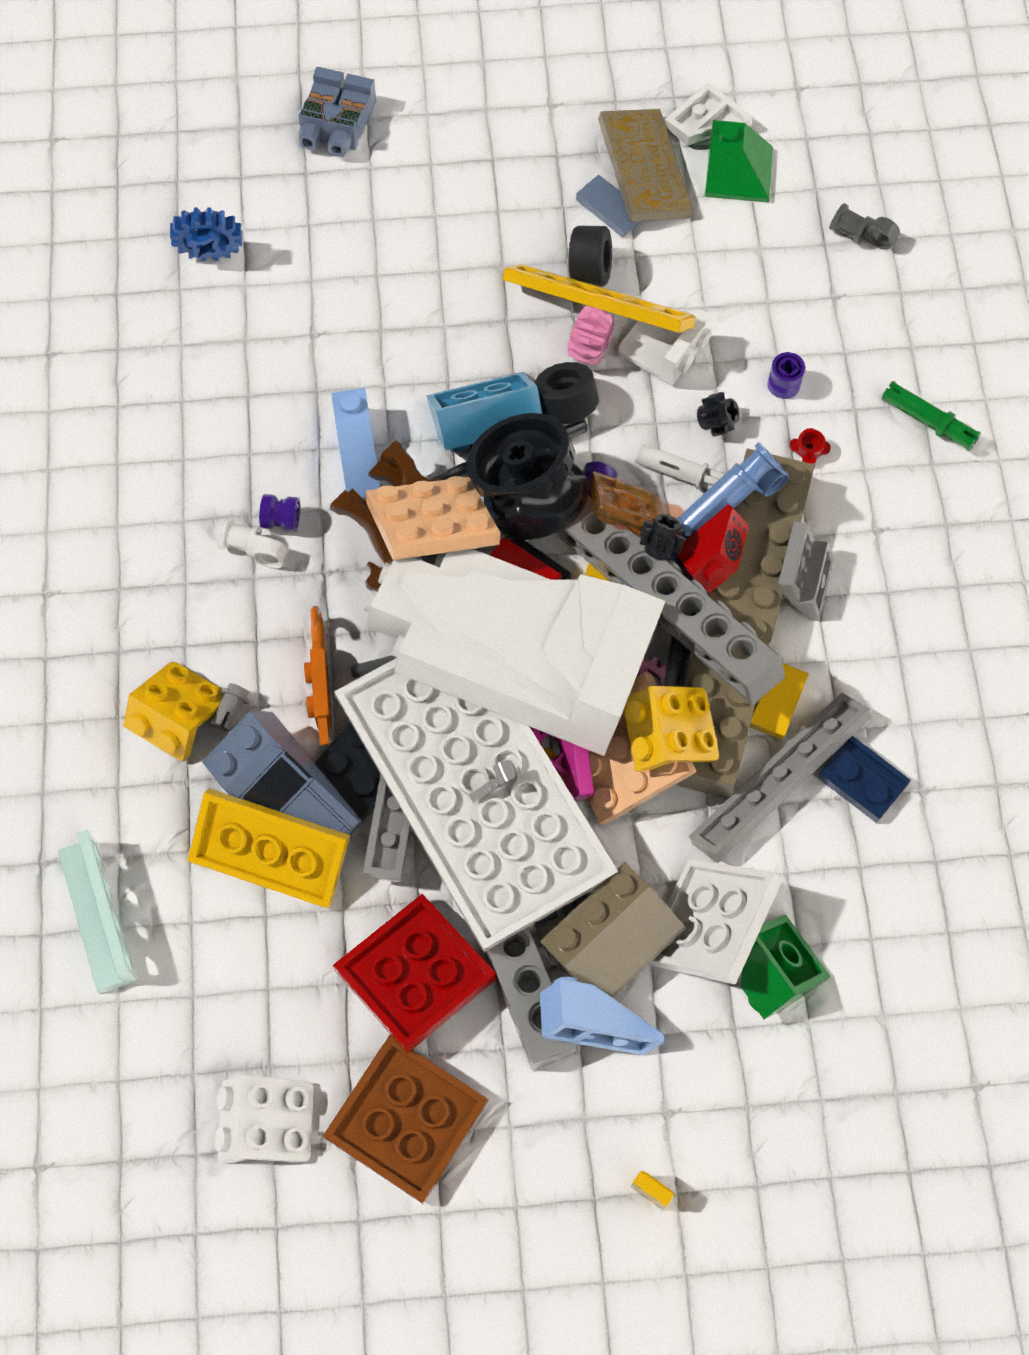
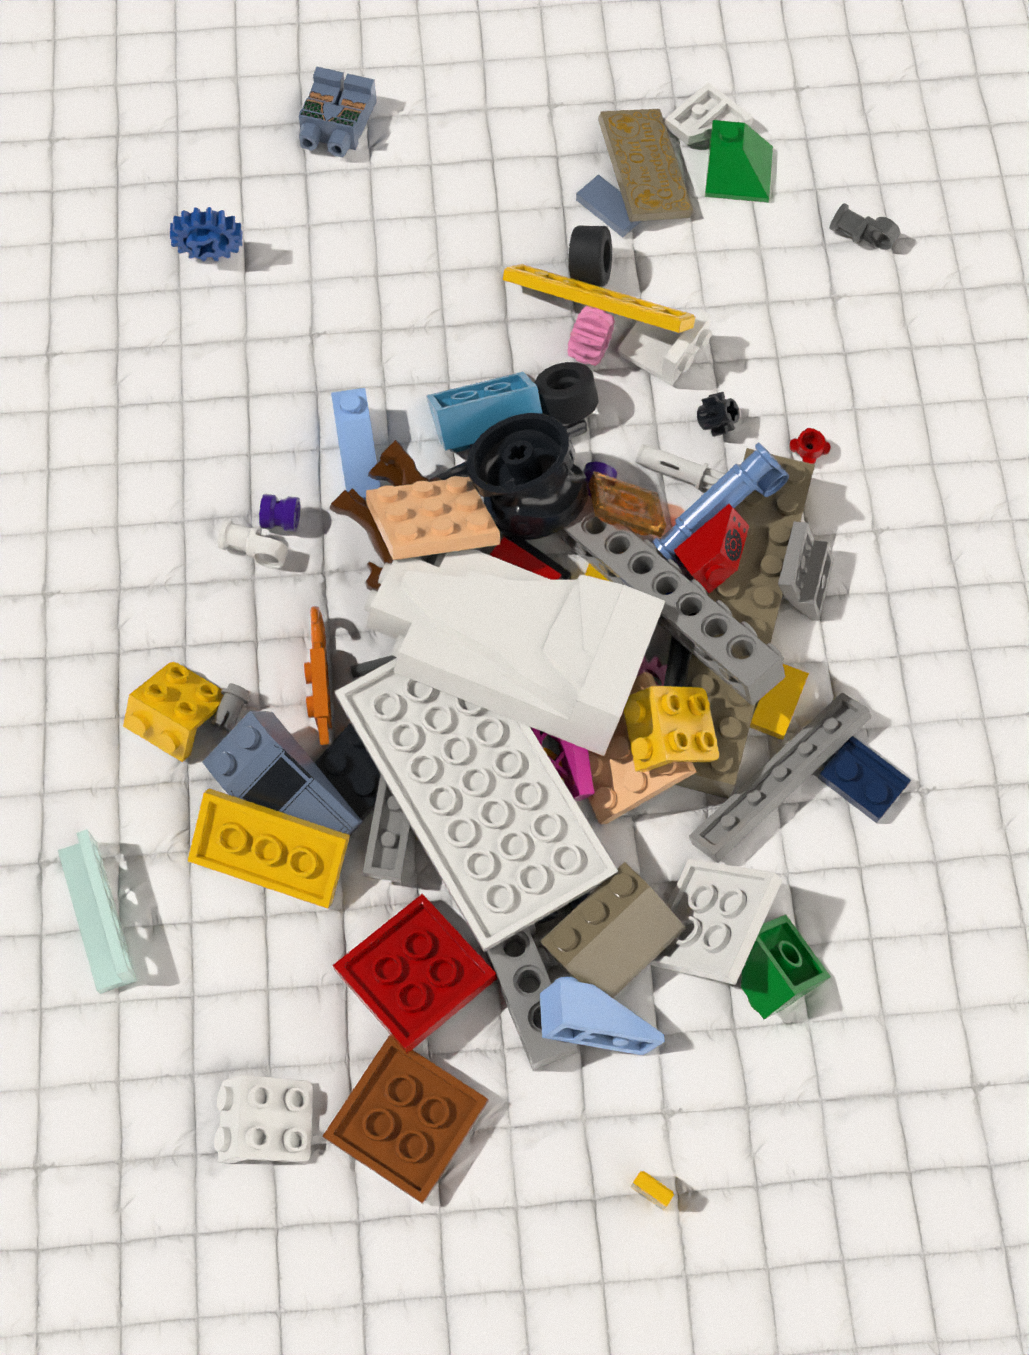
(505, 777): light grey hand -> none
(662, 537): black gear -> none
(786, 375): dark purple wheel -> none
(943, 423): green pin -> none

